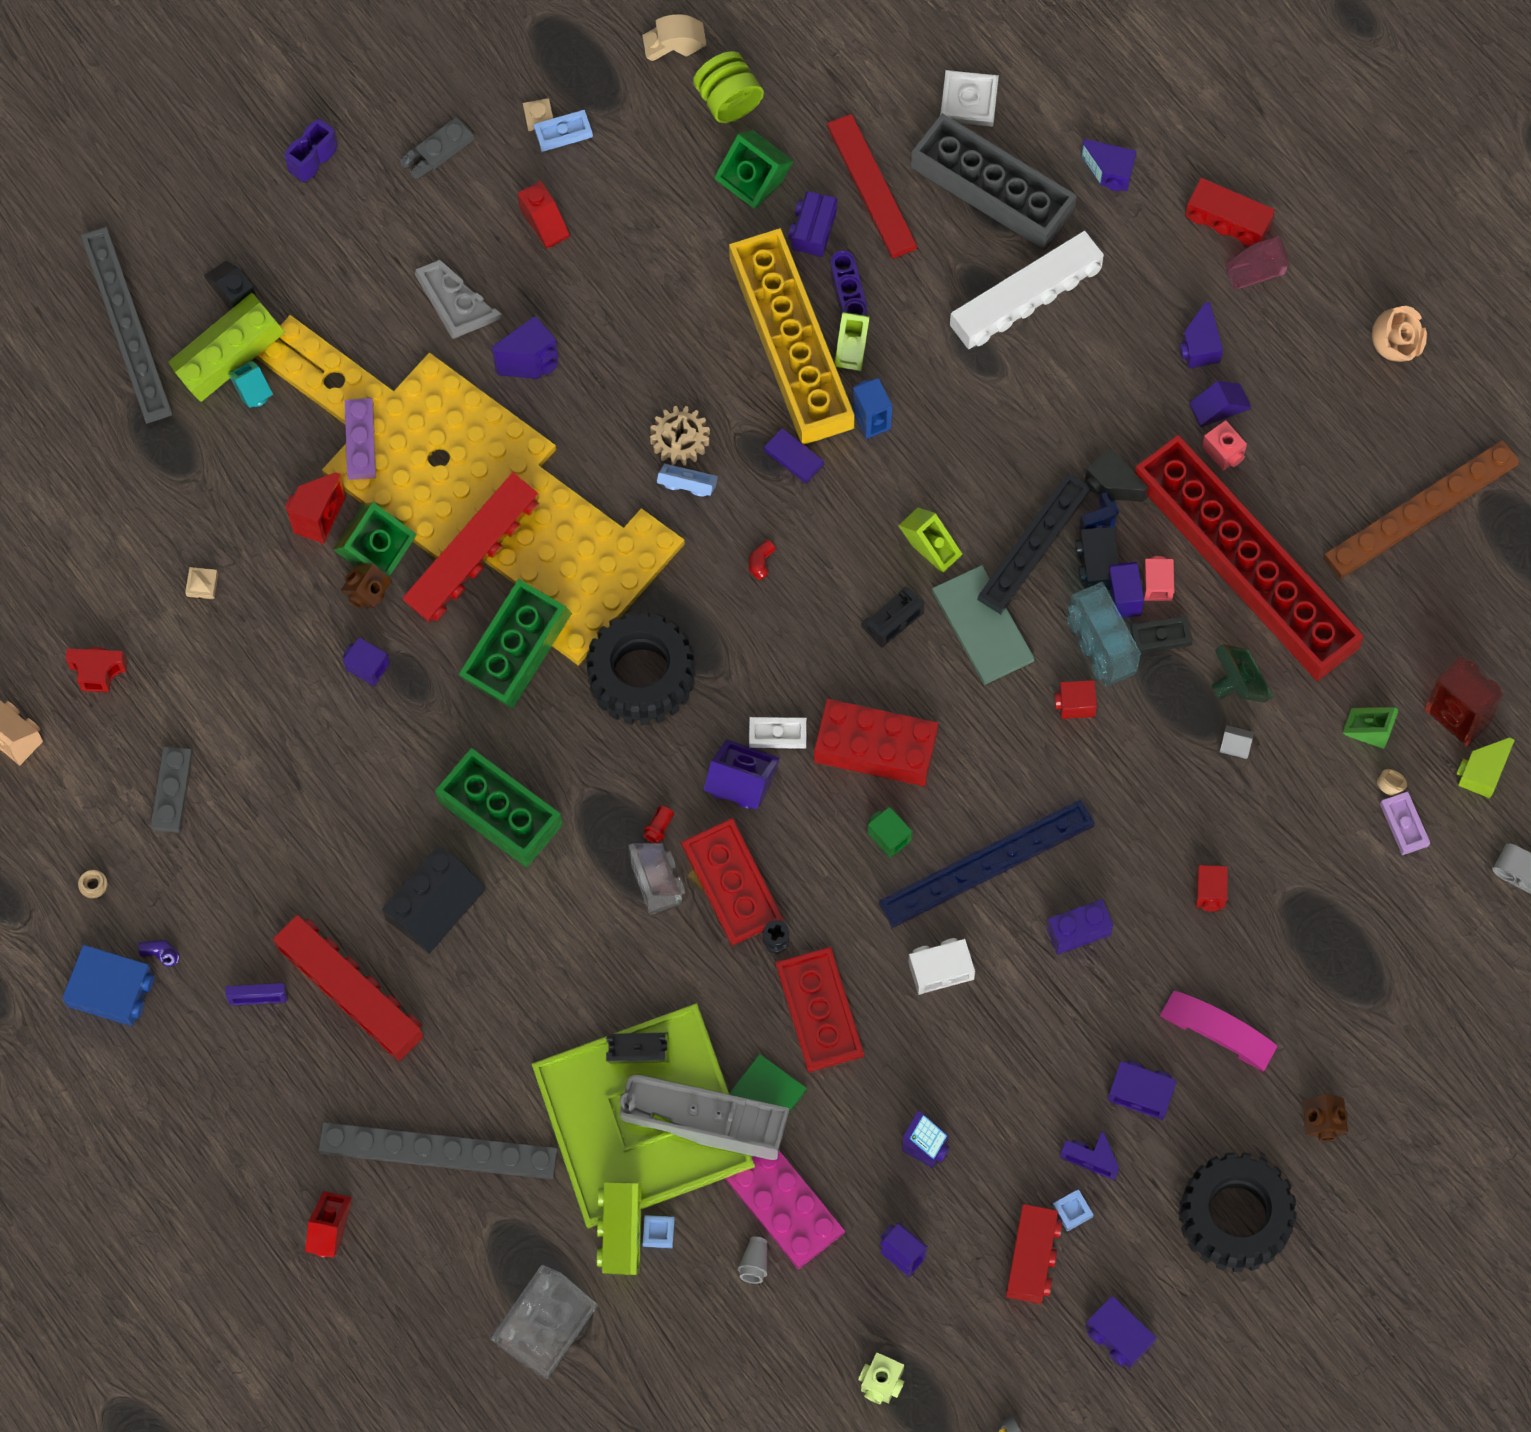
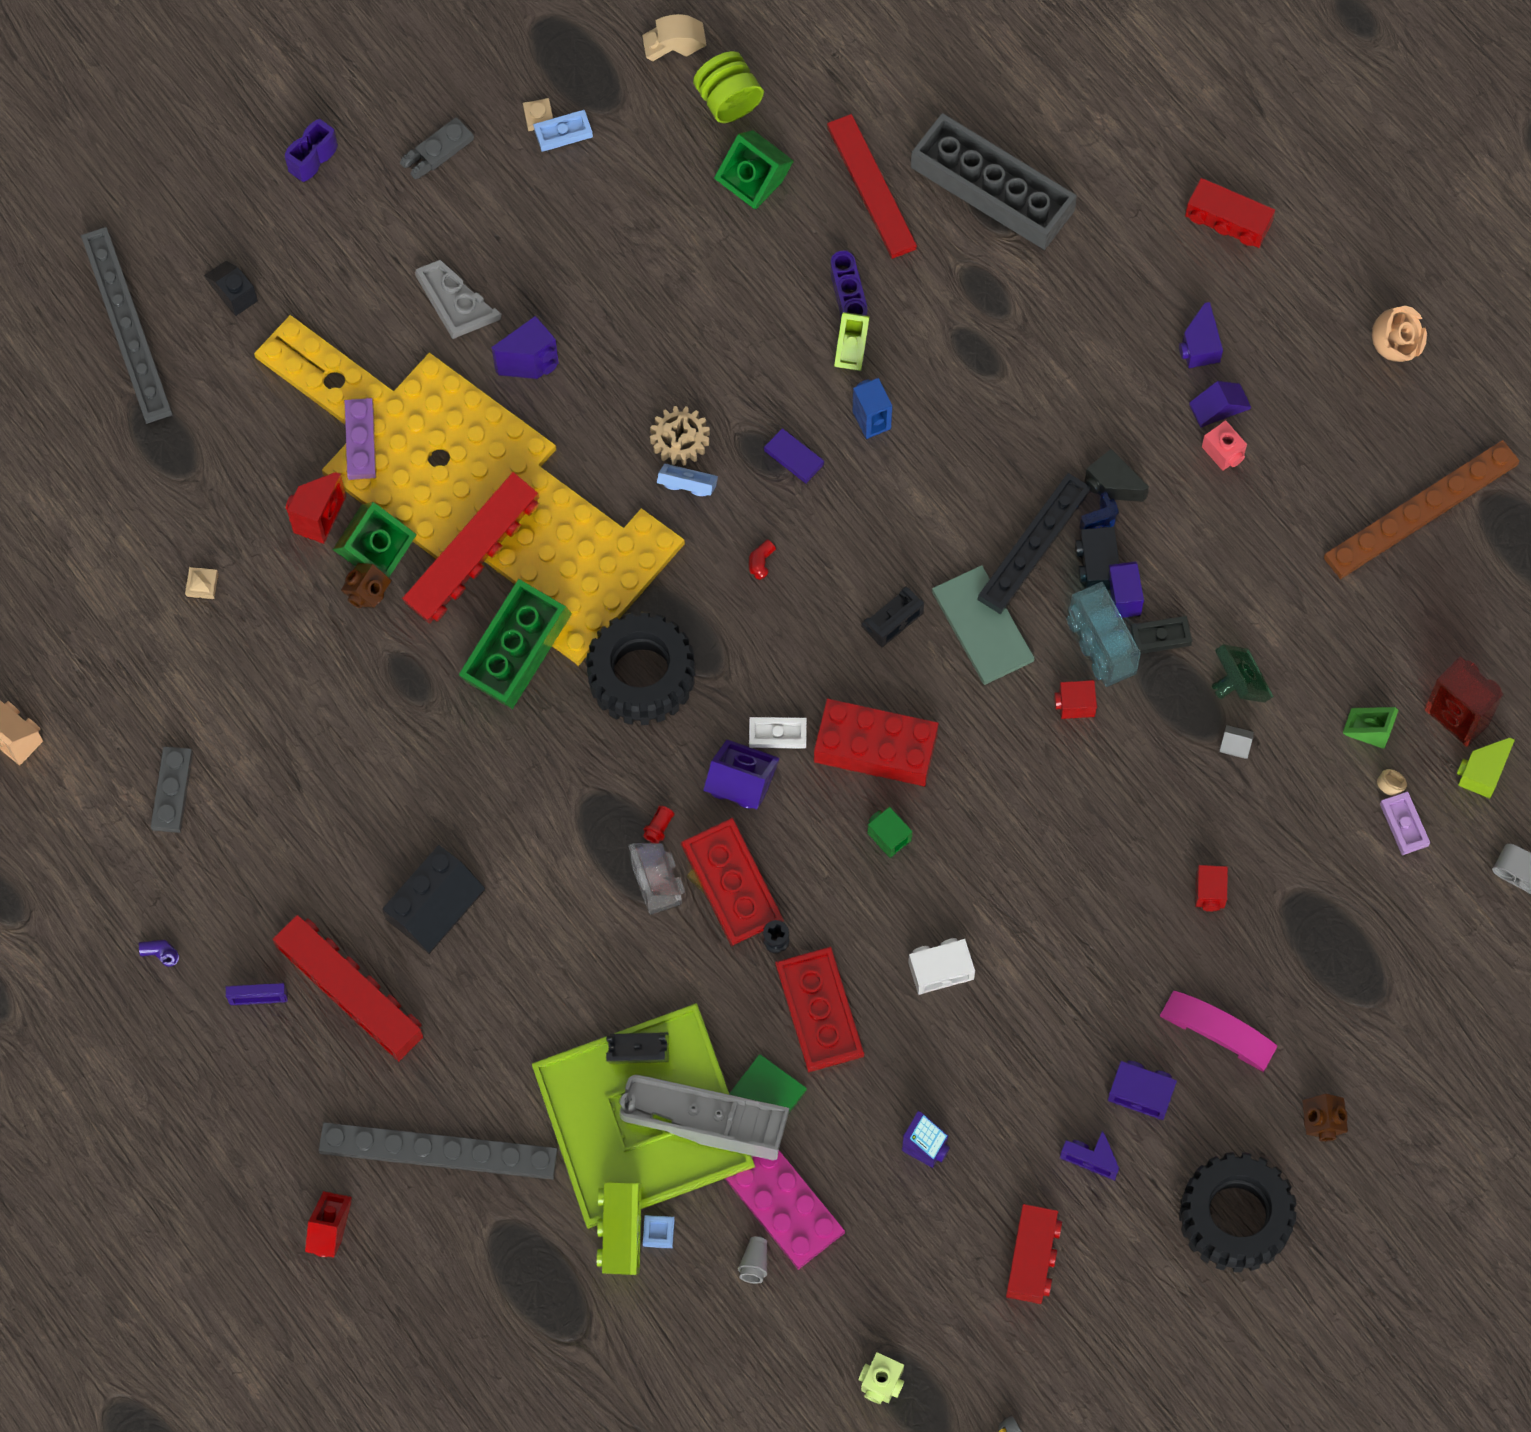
(88, 877): tan plate -> none
(96, 667): red brick -> none
(108, 985): blue brick -> none
(225, 347): lime slope -> none
(250, 384): teal brick -> none
(365, 661): dark purple brick -> none
(499, 807): green brick -> none
(542, 214): red slope -> none
(544, 1321): clear slope -> none
(791, 336): yellow brick -> none
(813, 224): dark purple brick -> none
(903, 1248): dark purple brick -> none
(930, 538): lime slope -> none
(970, 97): white tile -> none
(986, 863): clear blue tile -> none
(1026, 290): white brick -> none
(1072, 1210): light blue plate -> none
(1079, 926): dark purple brick -> none
(1109, 164): dark purple slope -> none
(1120, 1333): dark purple brick -> none
(1158, 579): coral brick -> none
(1249, 558): red brick -> none
(1258, 263): clear pink slope -> none

